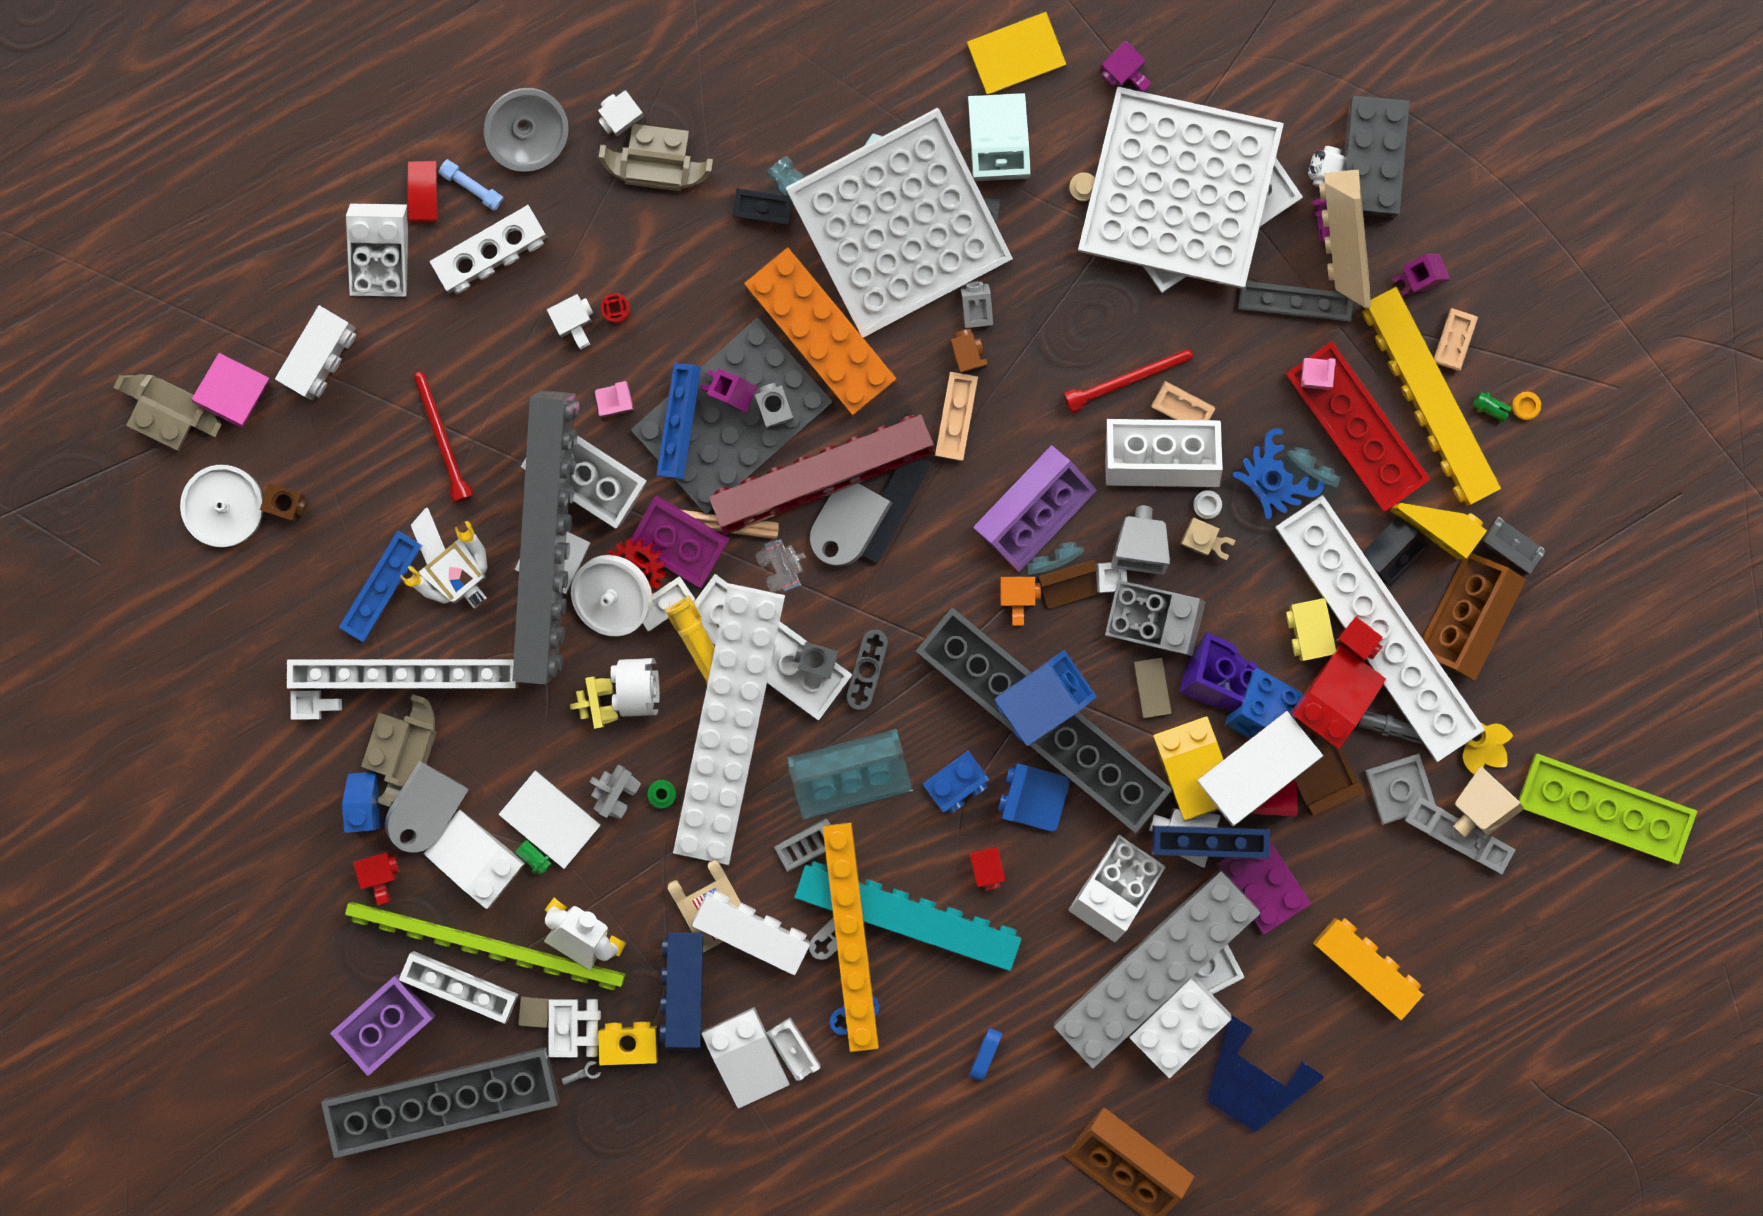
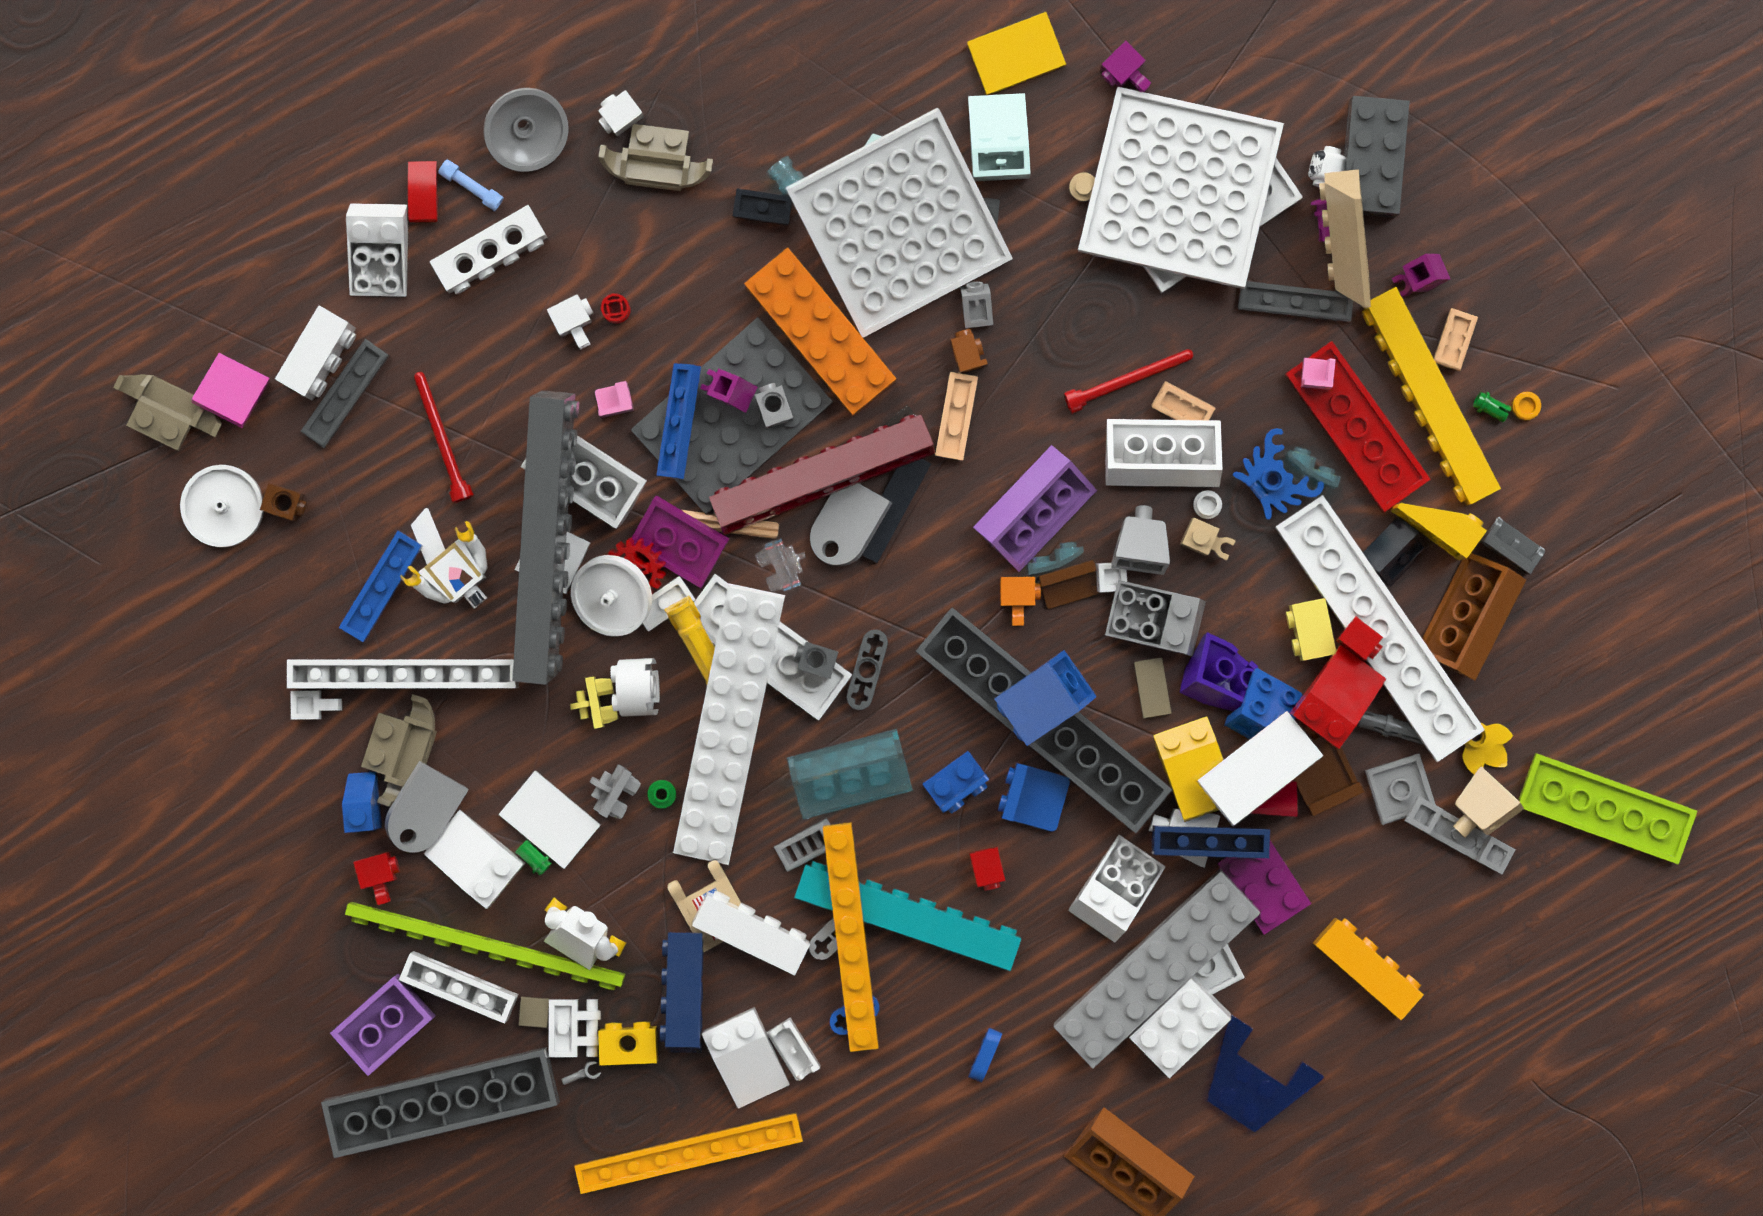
(345, 393): none -> dark grey tile
(688, 1153): none -> light orange plate

